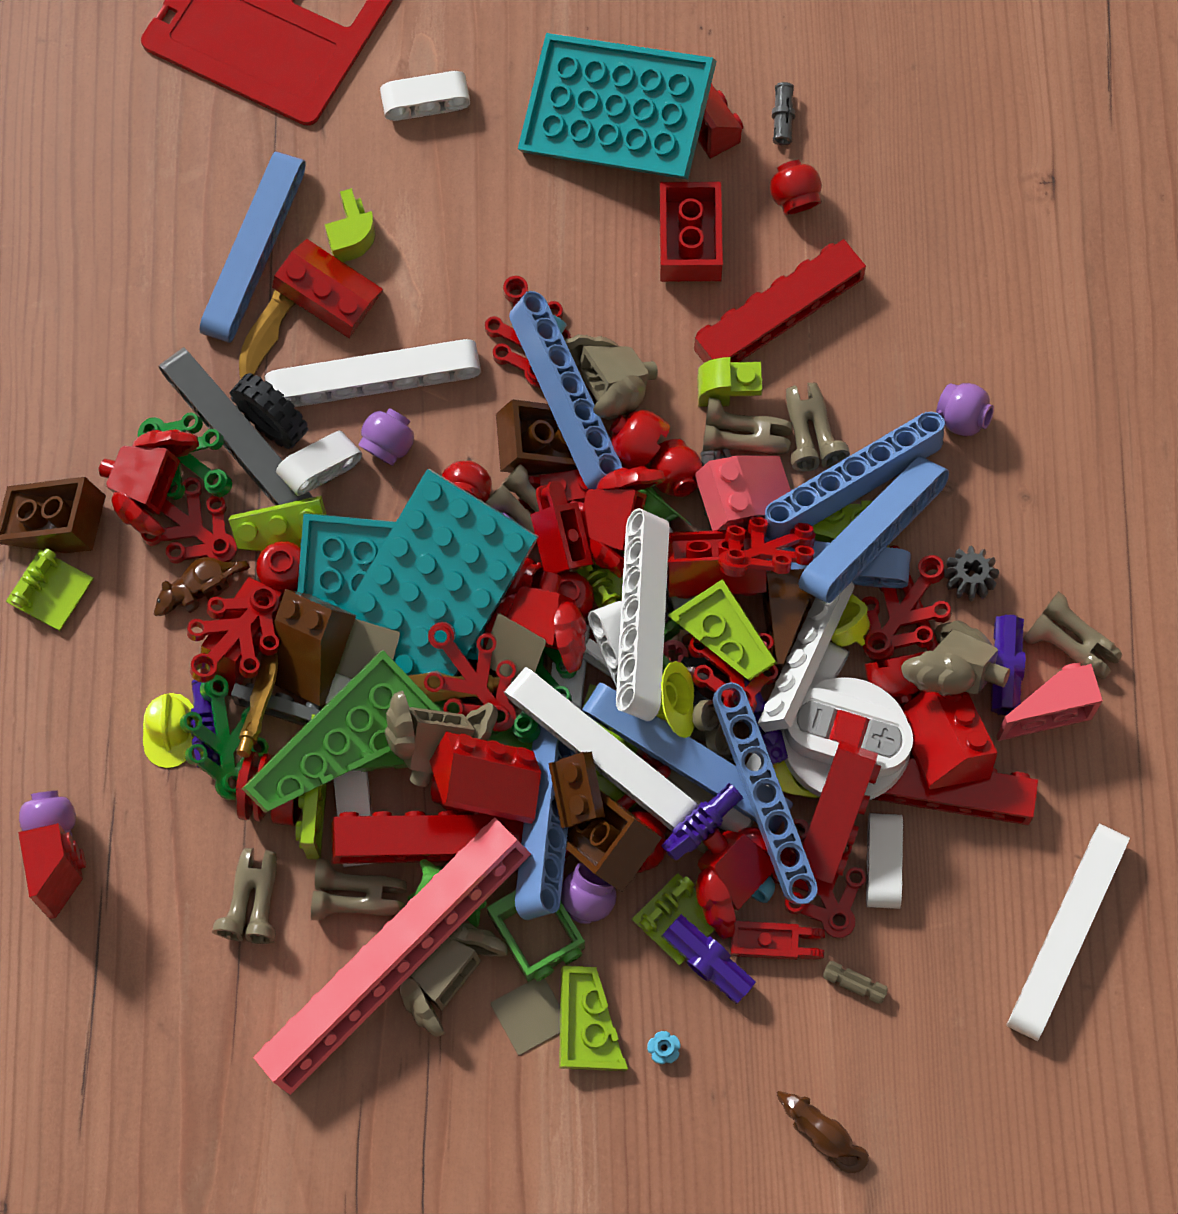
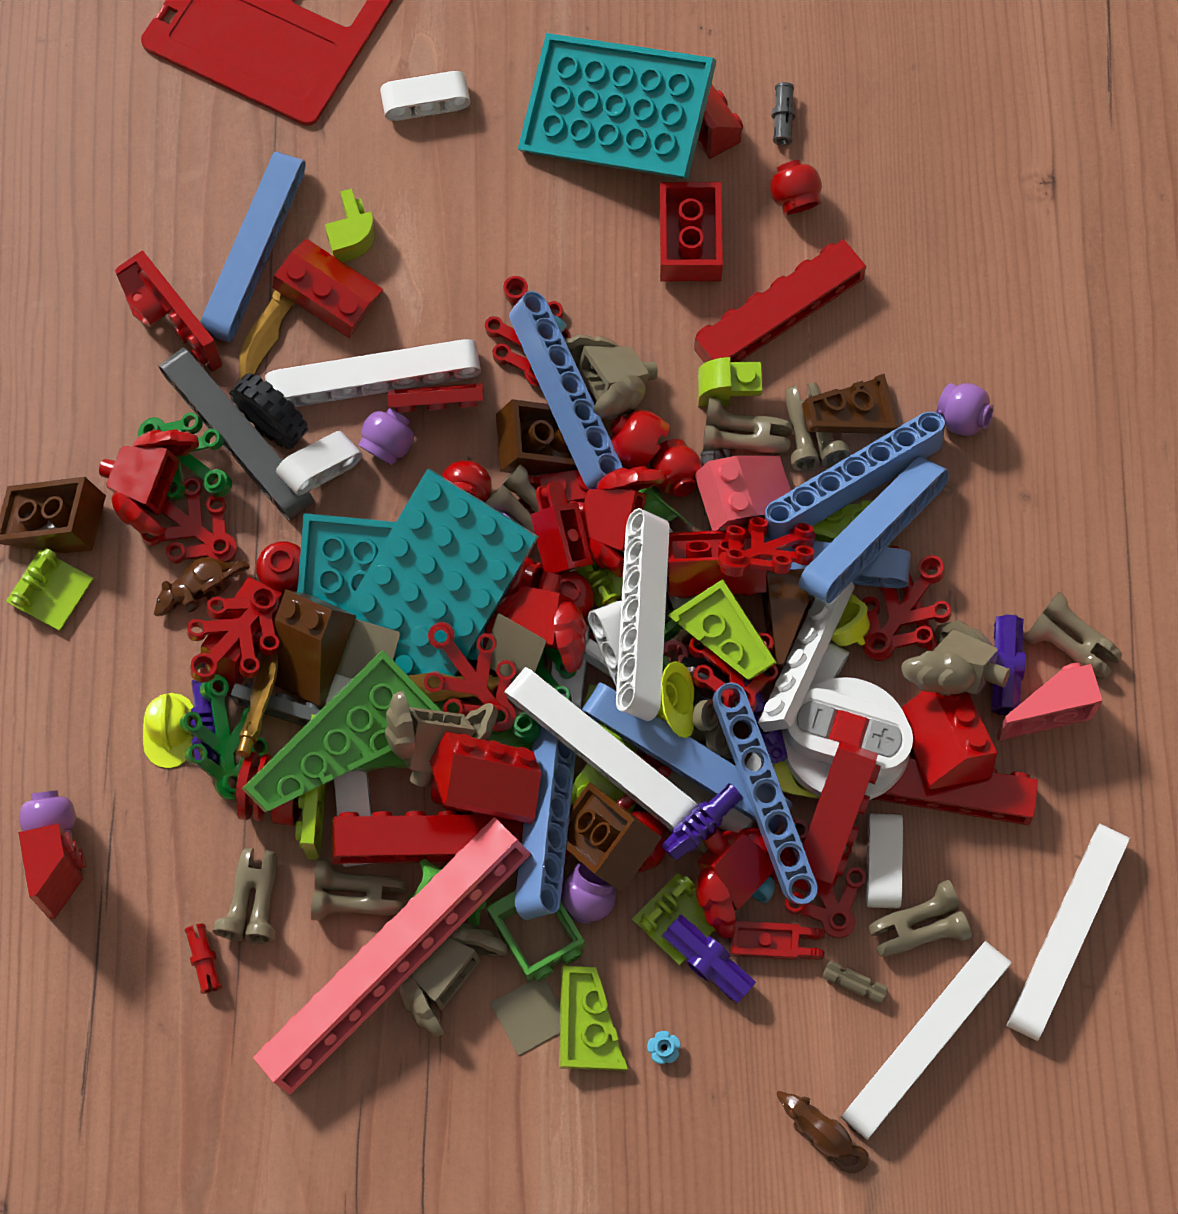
(153, 297): none -> red plate
(203, 958): none -> red pin
(276, 523): lime wing -> none
(436, 396): none -> red plate
(576, 789): reddish brown plate -> none
(854, 409): none -> reddish brown wing
(889, 677): red cylinder -> none
(926, 1040): none -> white beam
(942, 903): none -> dark tan piece
(962, 565): dark grey gear -> none

